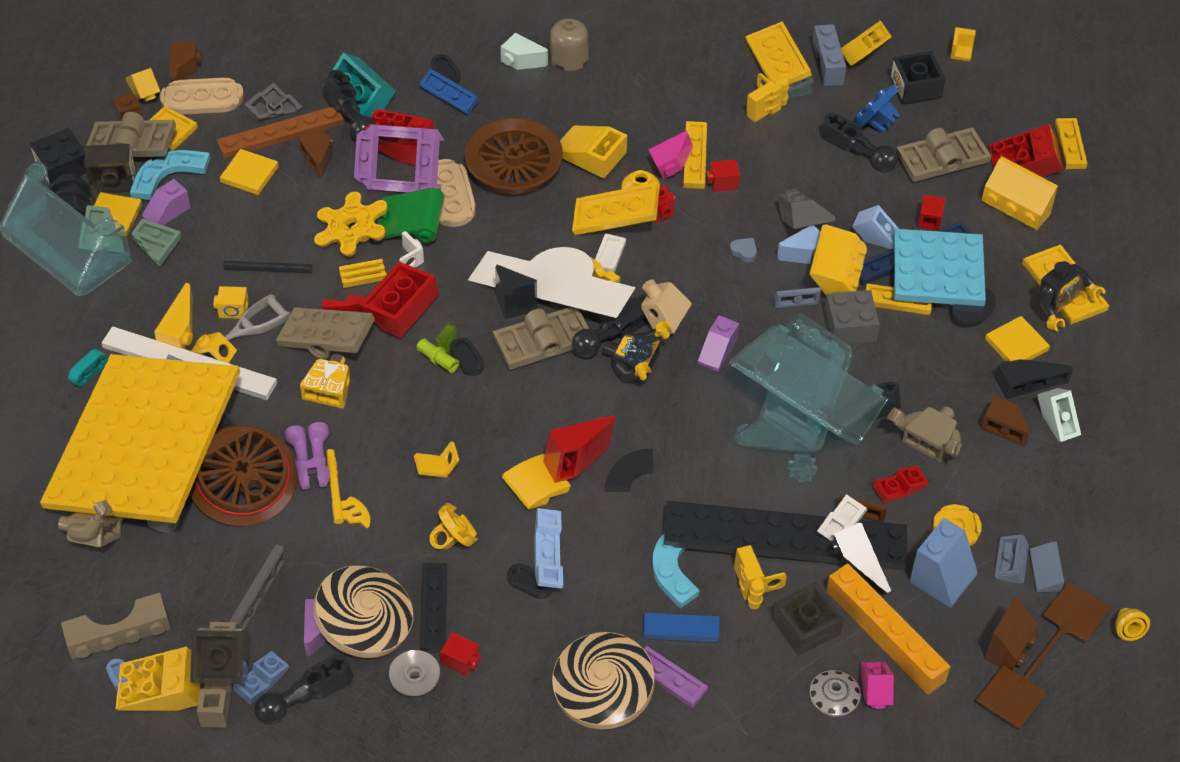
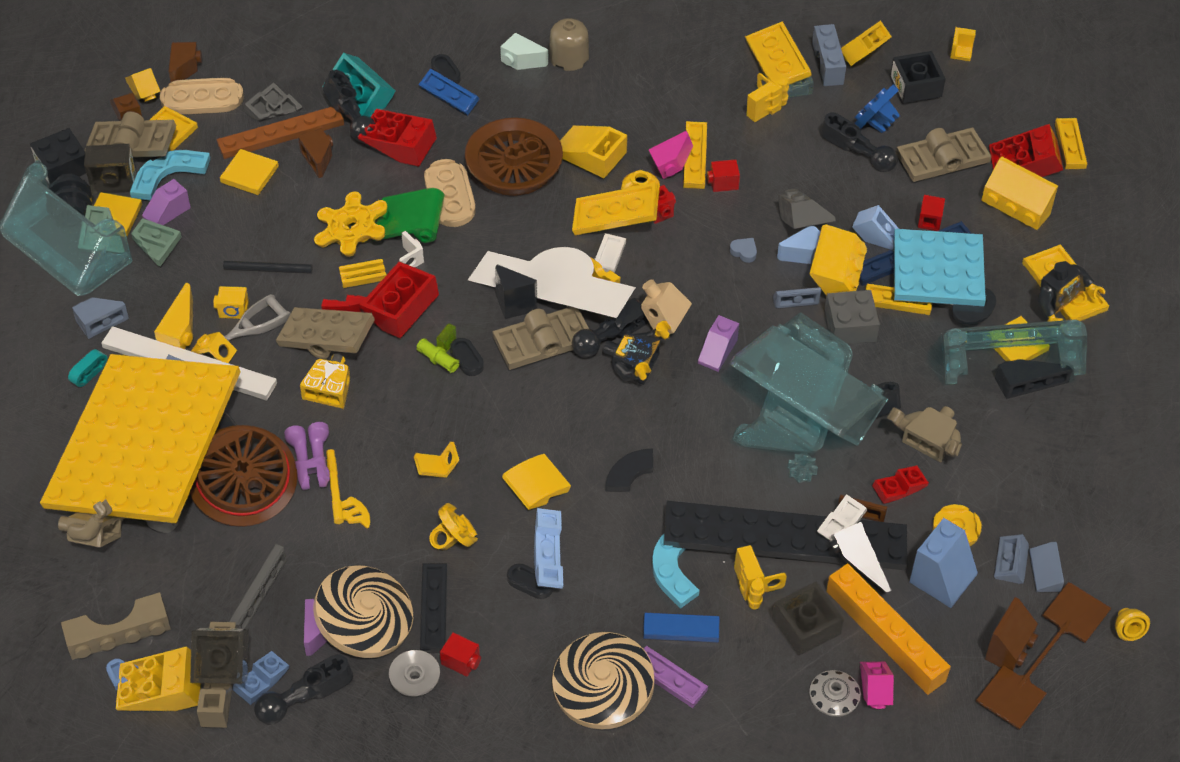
(99, 315): none -> sand blue slope
(426, 158): medium lavender wedge -> none
(577, 447): red slope -> none
(1006, 421): reddish brown slope -> none
(1060, 413): light aqua slope -> none
(1068, 334): none -> clear light blue windscreen

